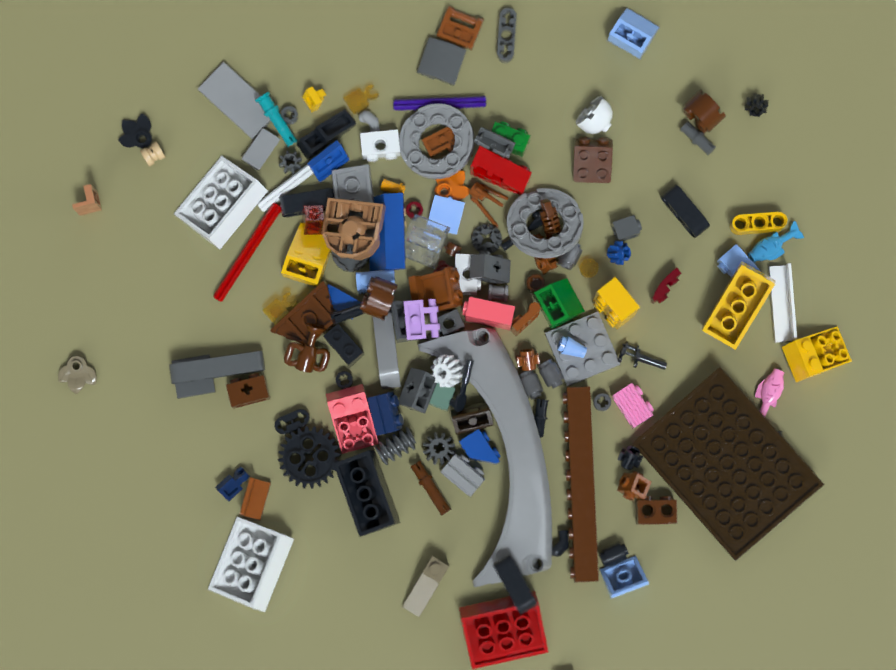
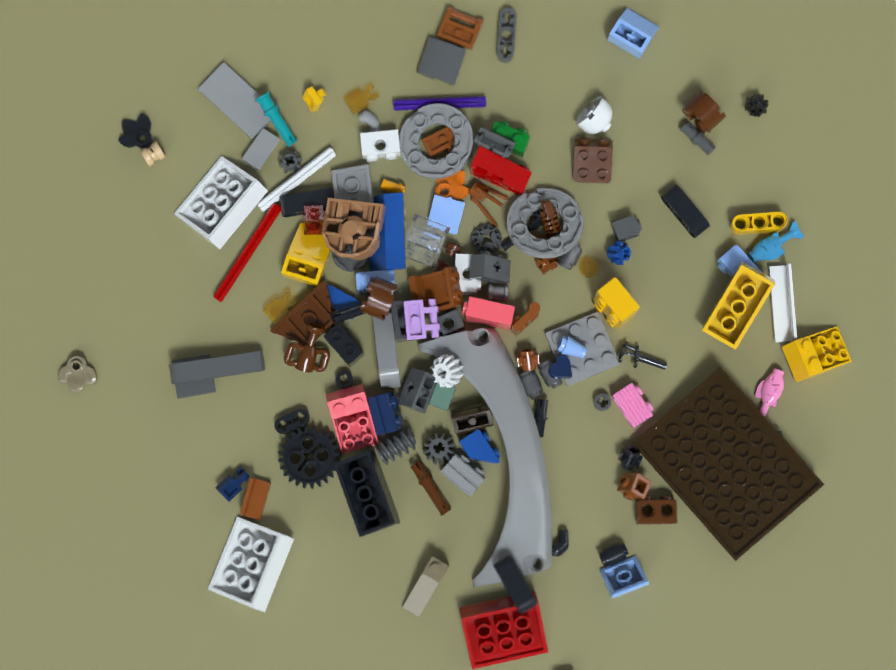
(92, 203): nougat panel -> none
(258, 394): reddish brown brick -> none
(292, 110): dark grey bush -> none
(326, 134): black slope -> none
(328, 160): blue plate -> none
(409, 207): dark red bush -> none
(459, 403): black piece -> none
(535, 283): reddish brown tile -> none
(558, 302): green slope -> none
(561, 368): none -> dark blue tile
(581, 484): reddish brown brick -> none
(661, 292): dark red slope -> none

